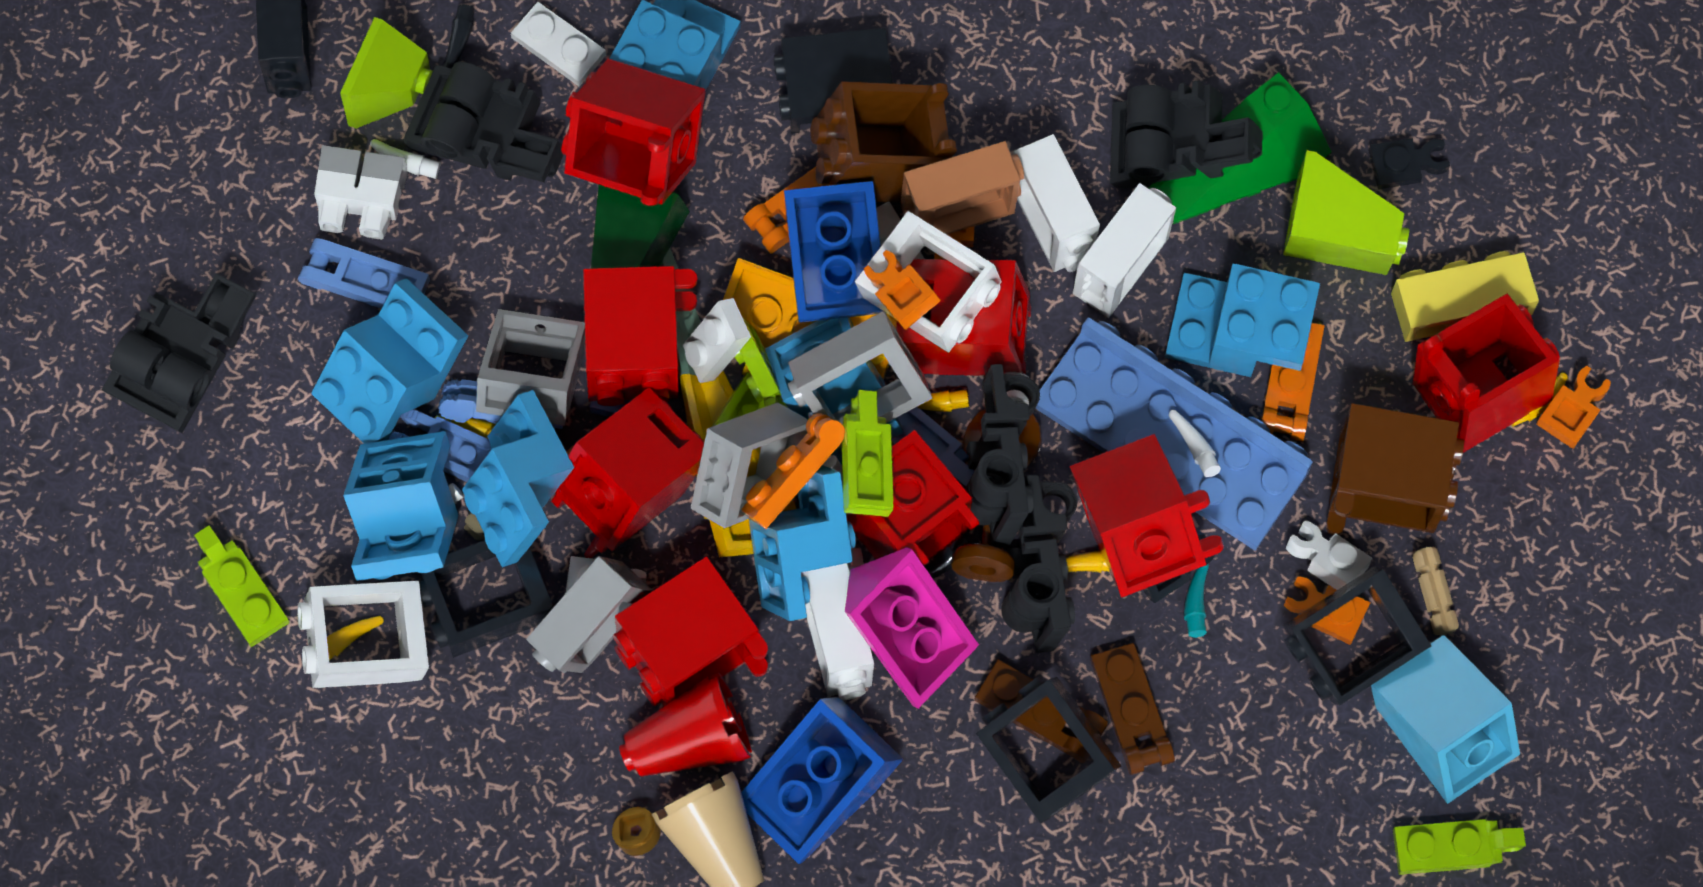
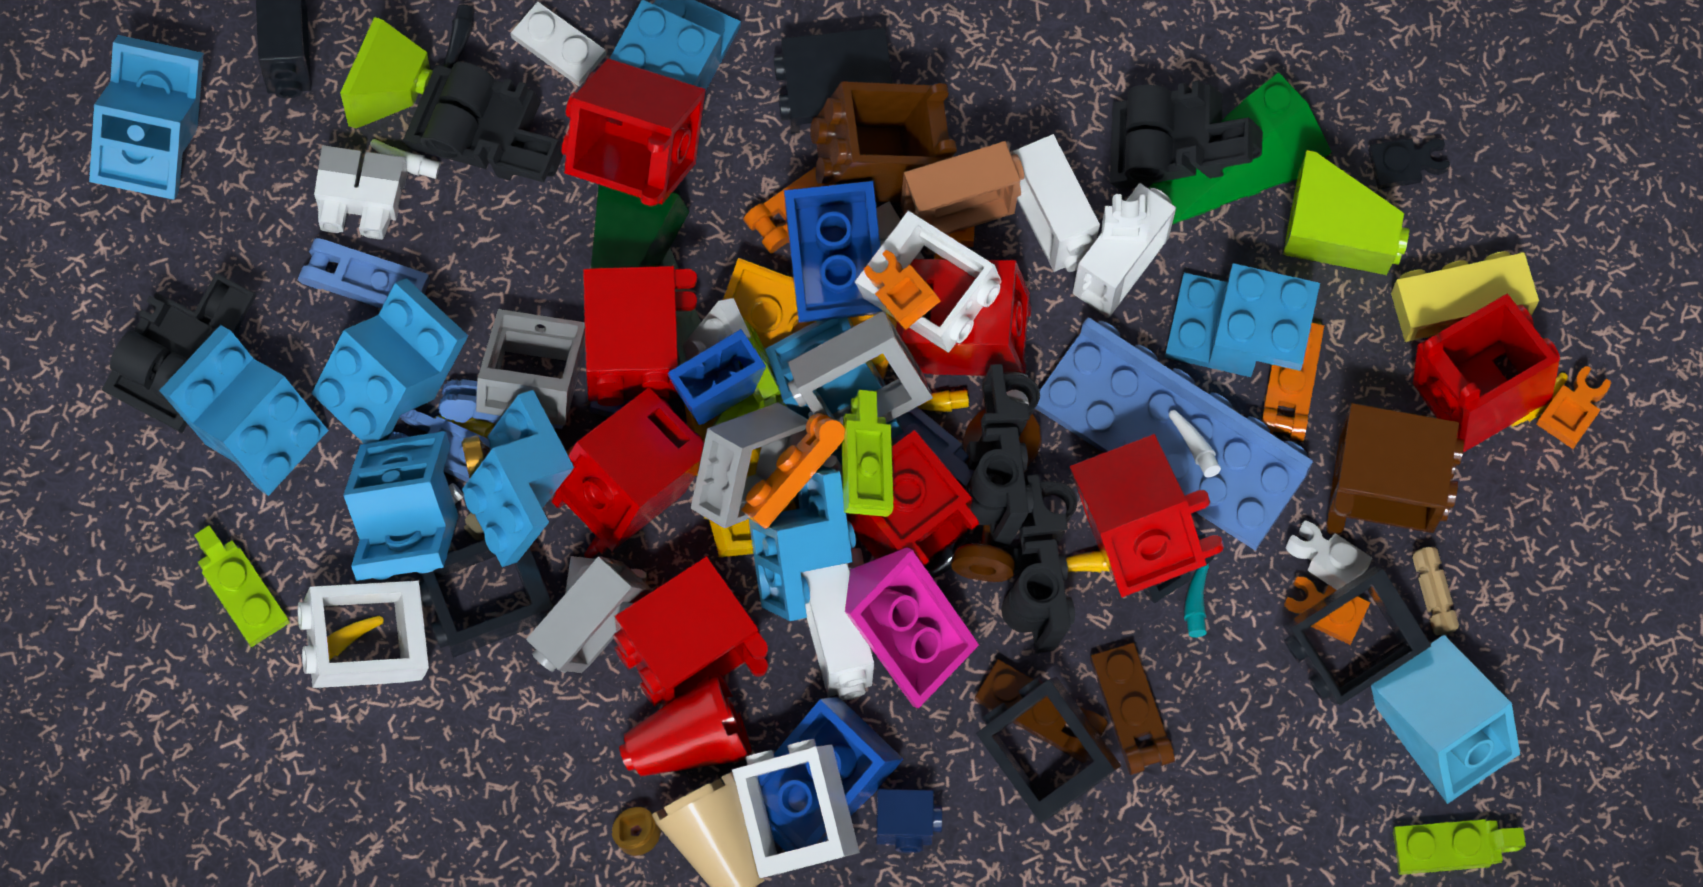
(146, 117): none -> dark azure bracket
(244, 410): none -> dark azure bracket
(474, 452): none -> pearl gold tile
(714, 379): none -> blue torso
(831, 800): none -> white window
(907, 819): none -> dark blue brick
(1126, 219): none -> white plate

